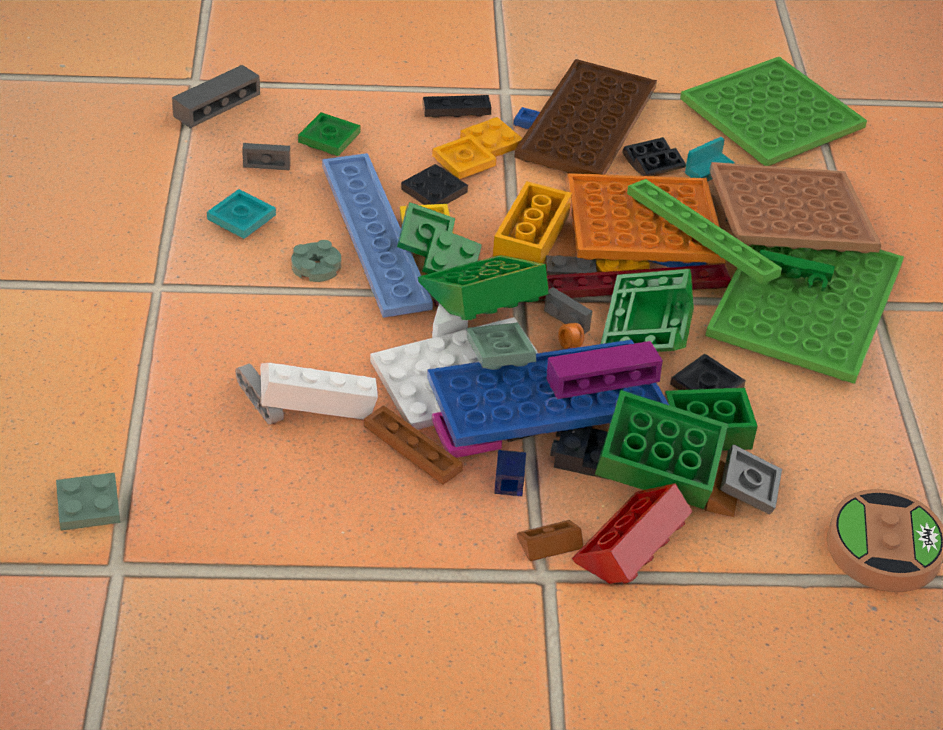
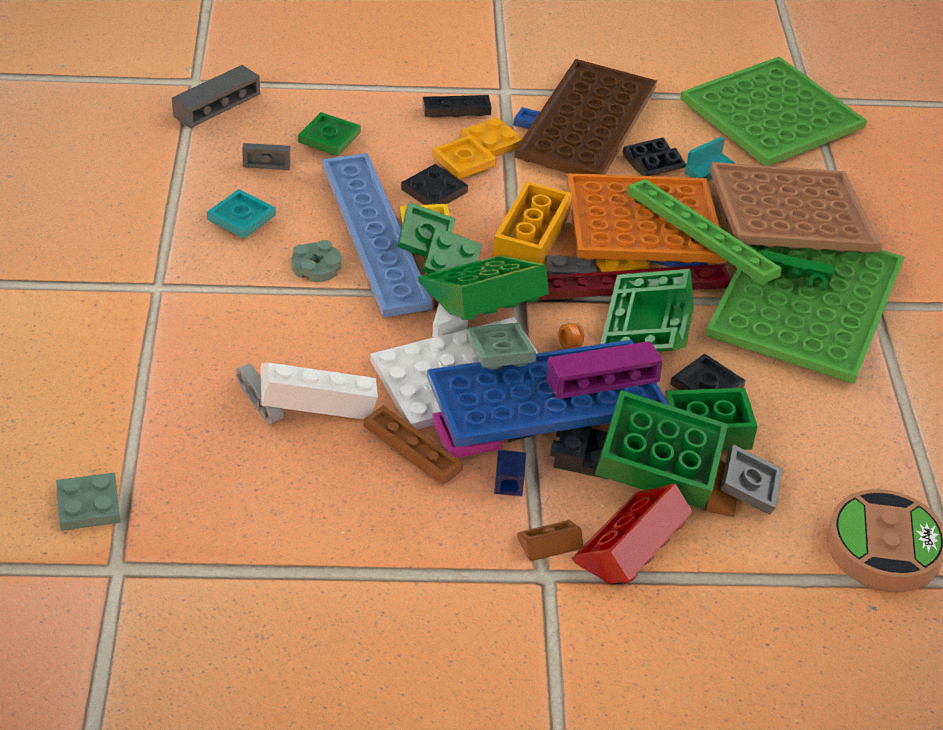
(567, 309): dark grey plate -> none

